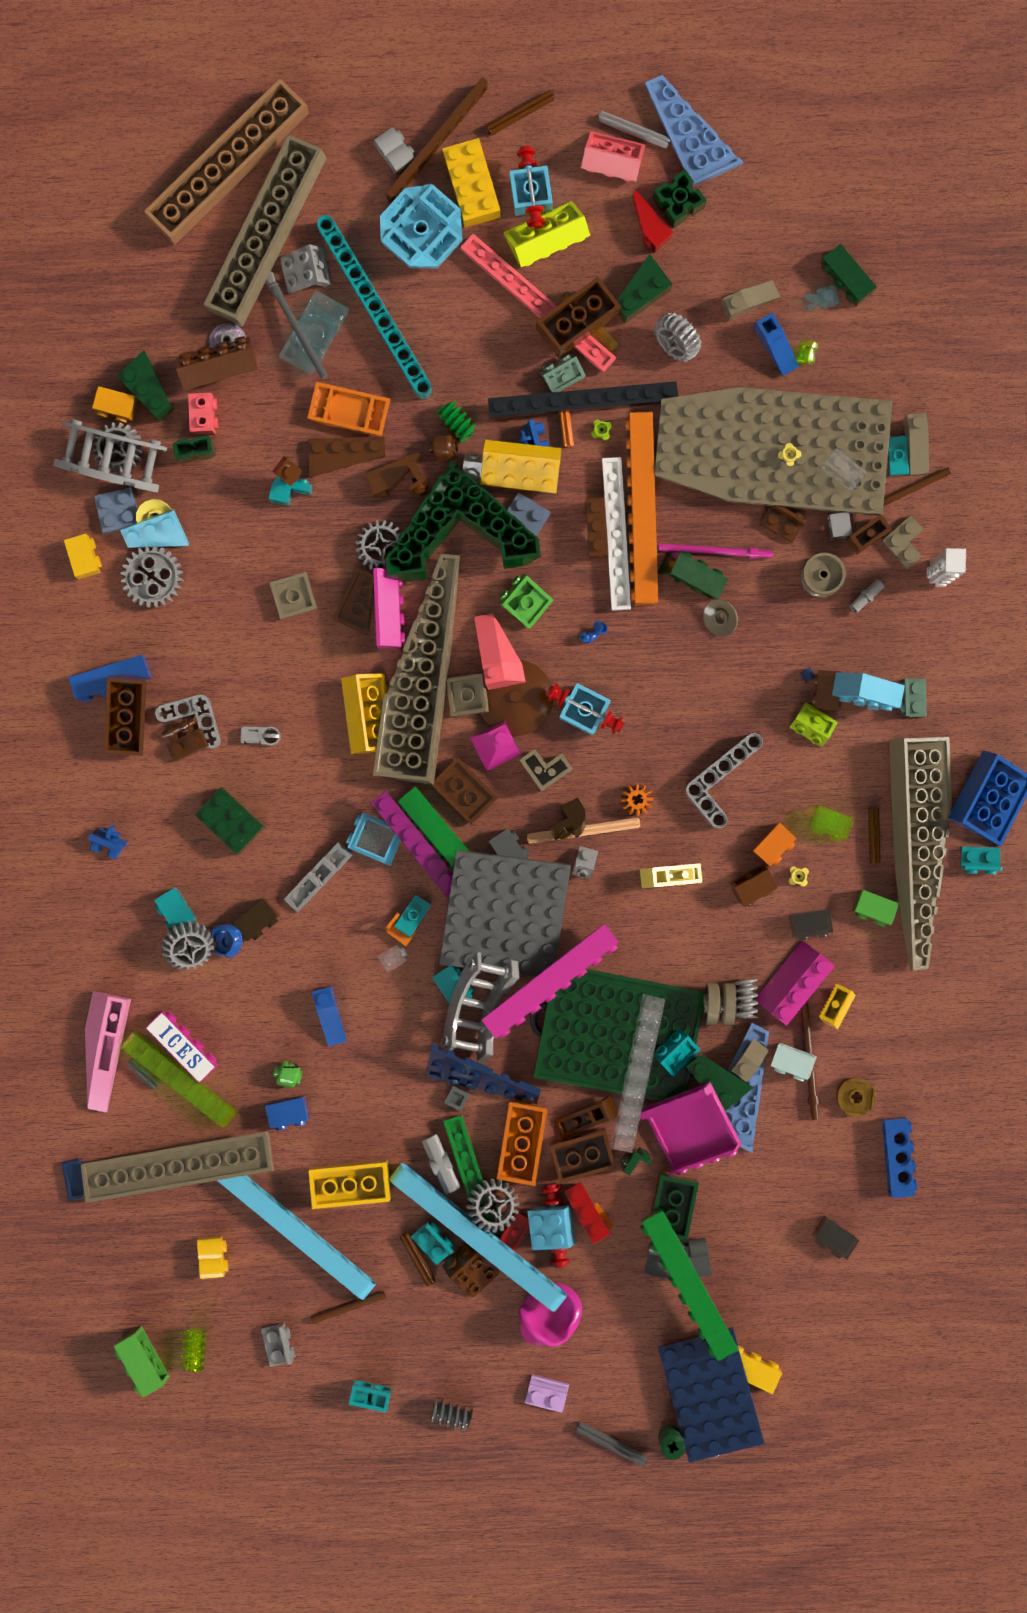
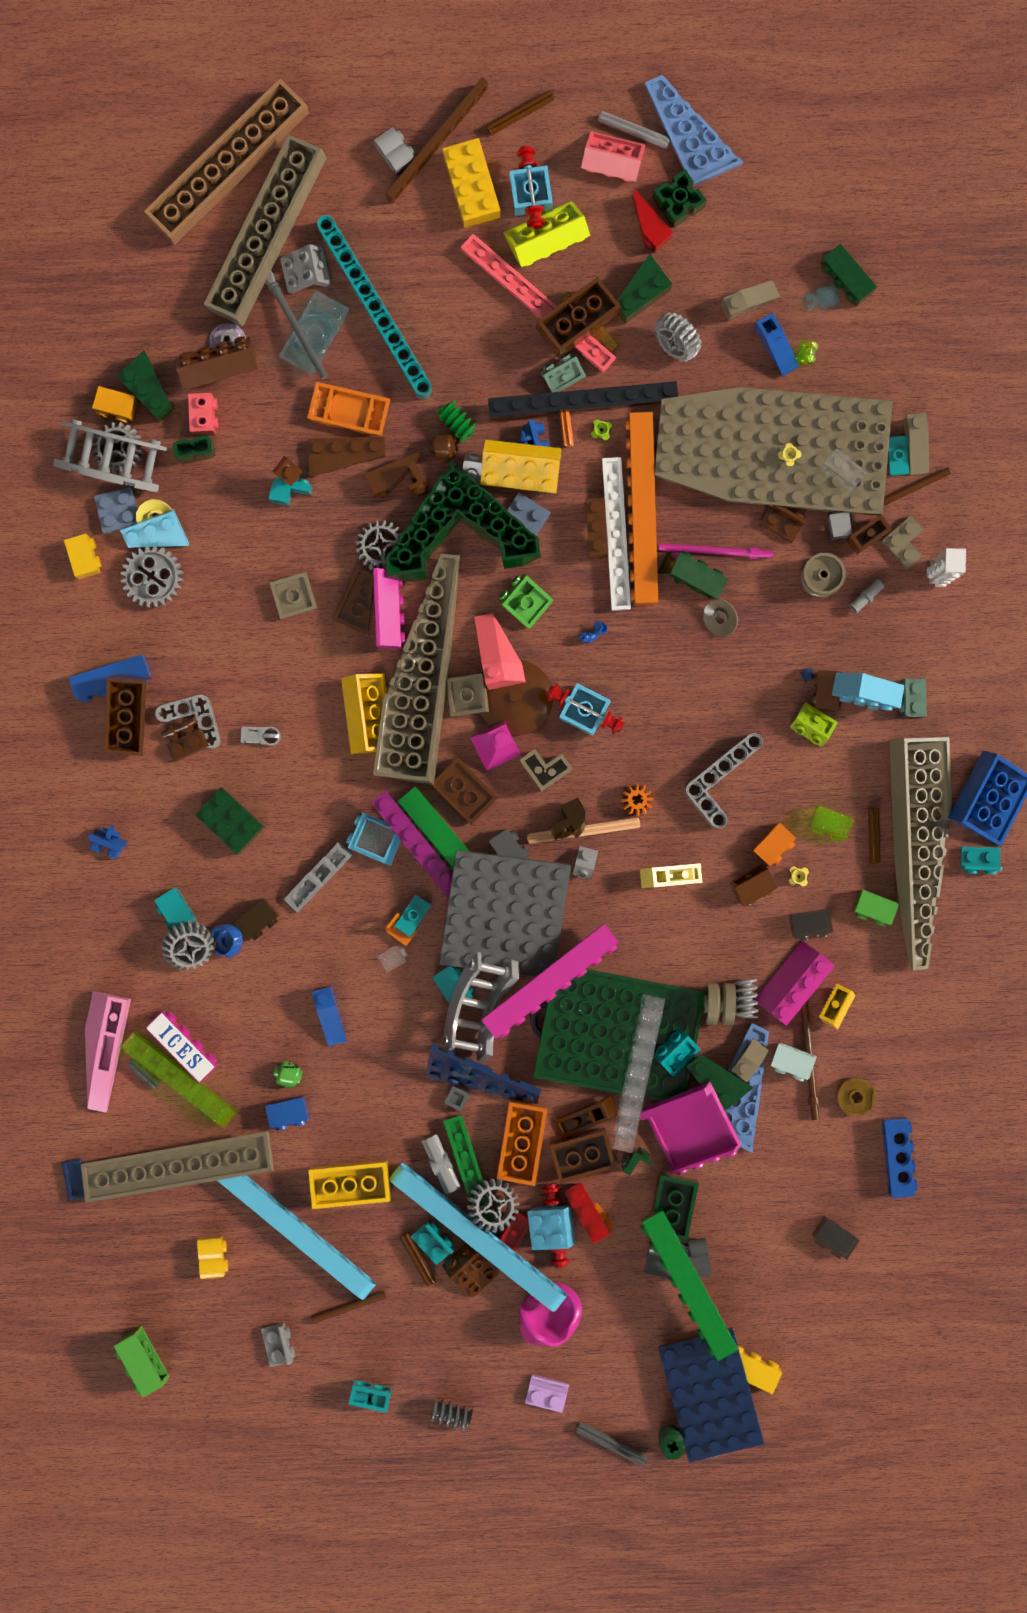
(194, 1349): clear neon green piece -> none
(425, 208): medium azure piece -> none

